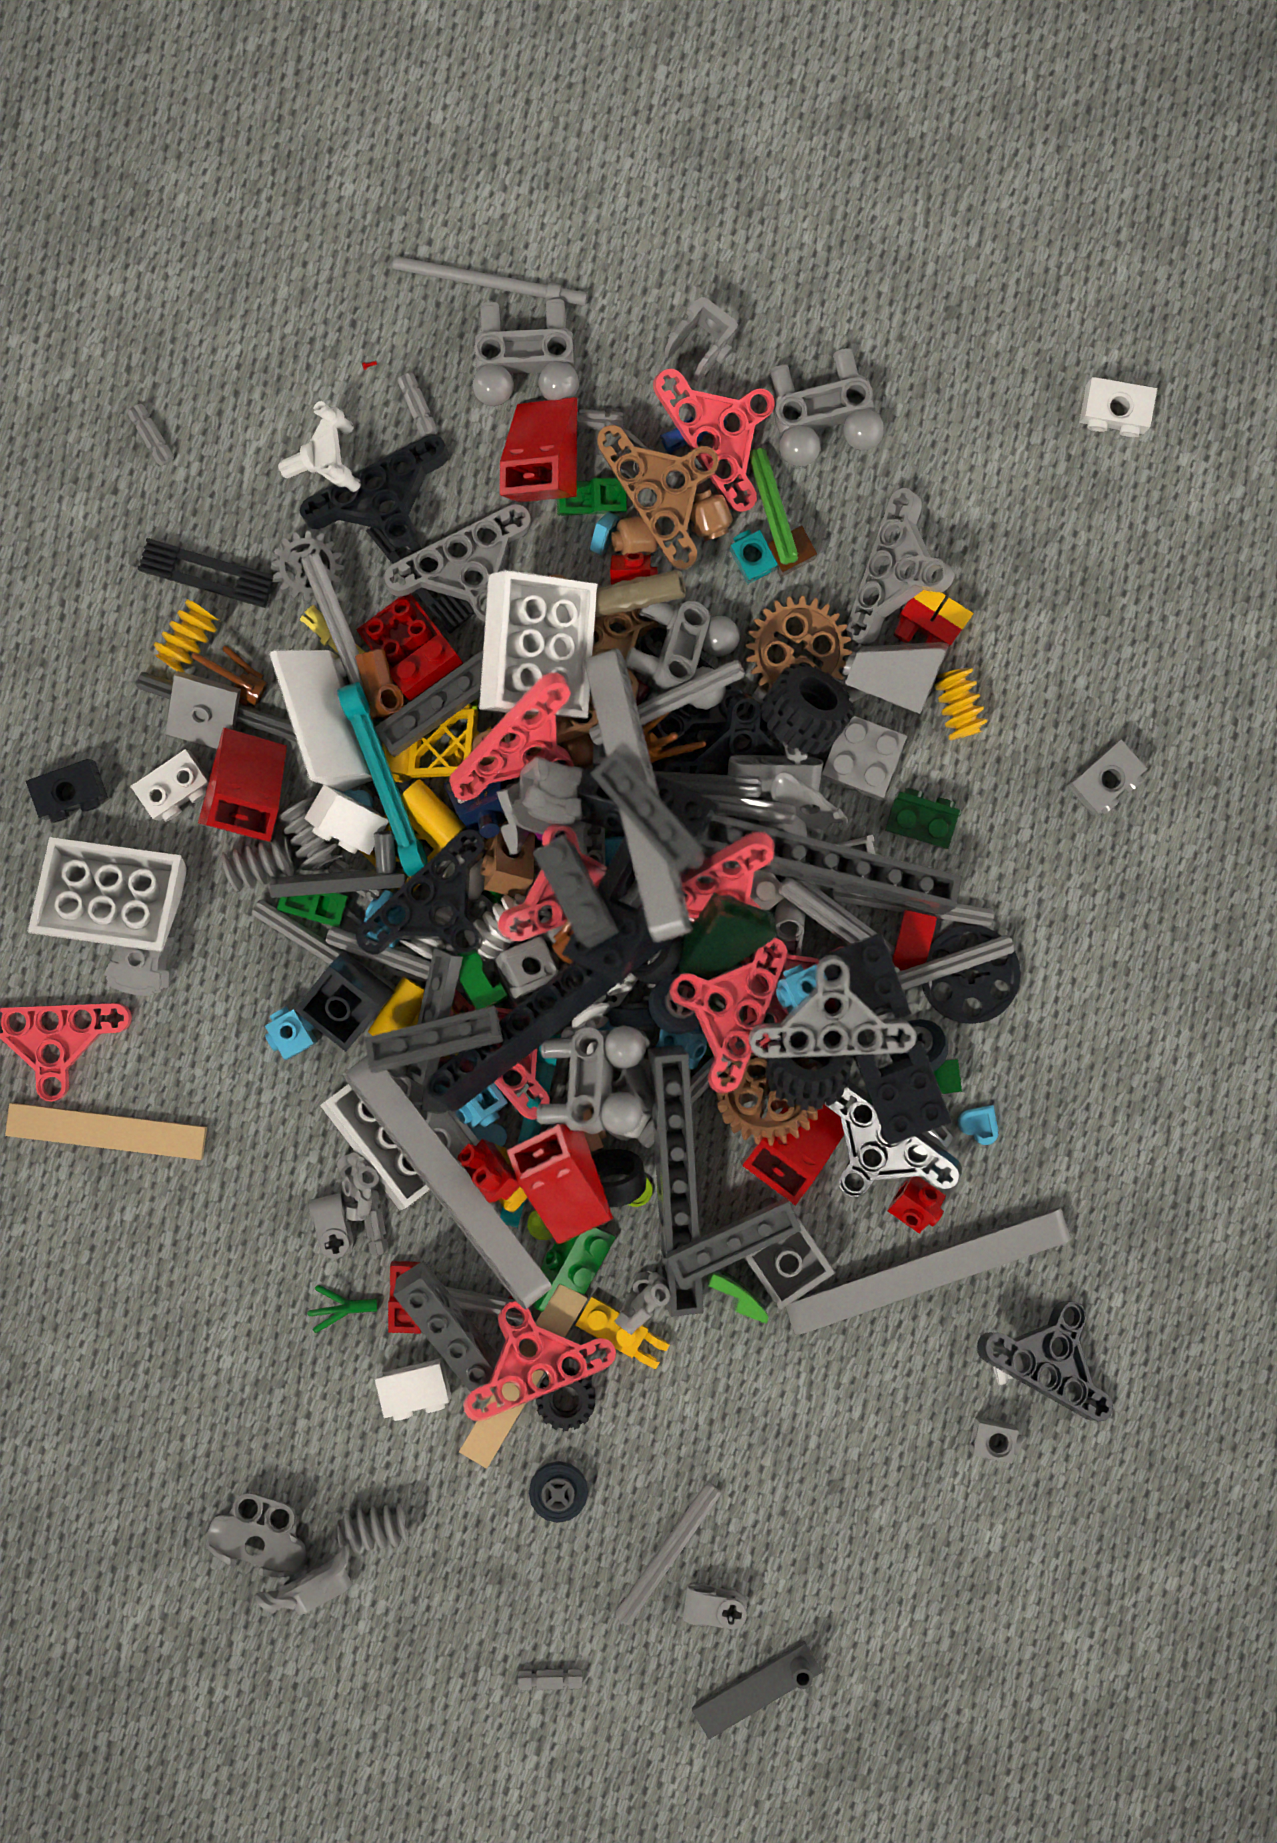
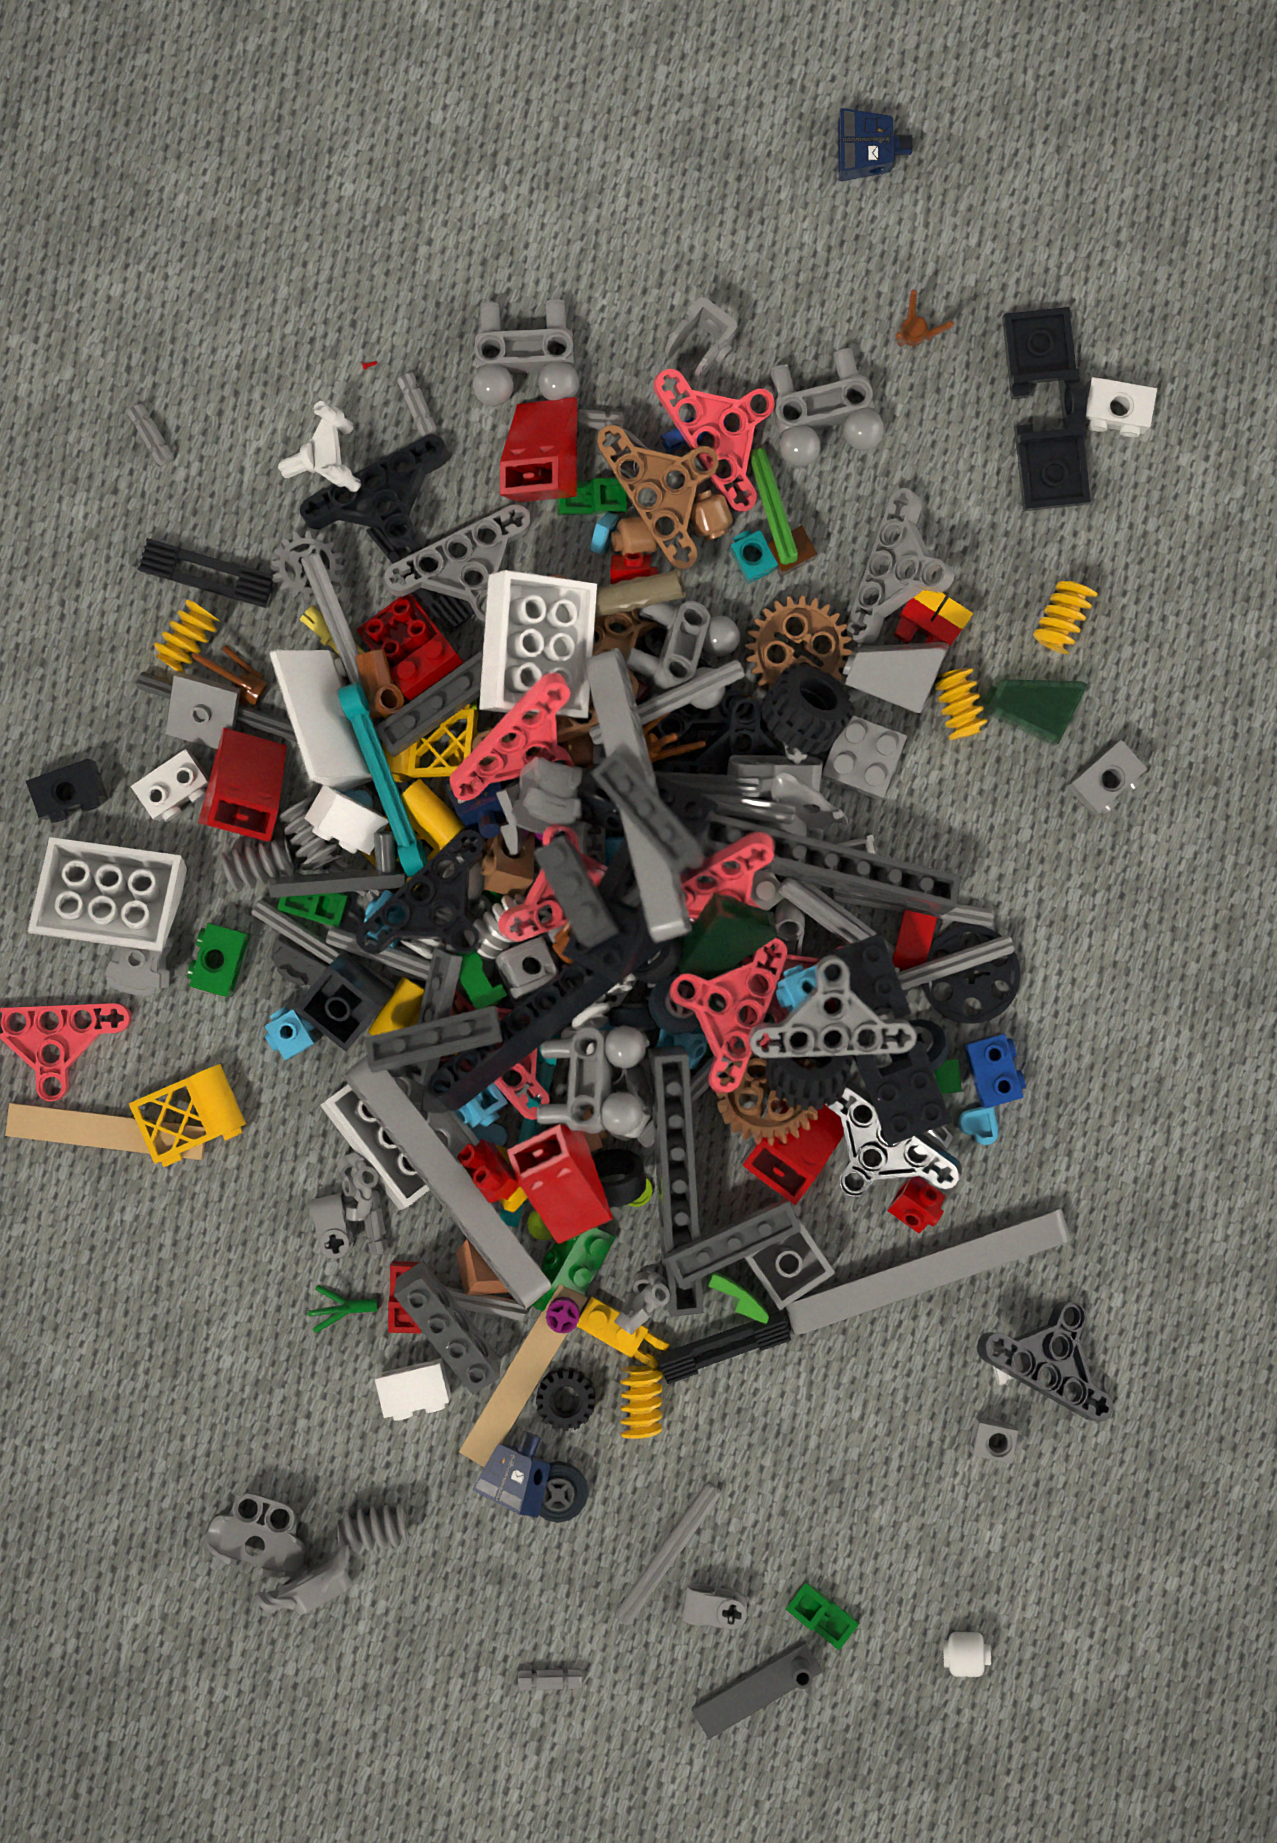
(215, 1109): none -> yellow piece
(232, 945): none -> green brick
(295, 964): none -> dark grey tile
(476, 1274): none -> nougat slope
(515, 1476): none -> dark blue torso
(518, 1369): coral beam -> none
(549, 291): light grey bar -> none
(561, 1321): none -> magenta wheel
(642, 1403): none -> yellow piece
(680, 1364): none -> black container
(822, 1616): none -> green slope
(868, 144): none -> dark blue torso
(915, 328): none -> dark orange plant
(923, 819): dark green bracket -> none
(966, 1654): none -> white head
(994, 1070): none -> blue brick
(1035, 706): none -> clear green slope
(1050, 461): none -> black plate
(1063, 615): none -> yellow piece

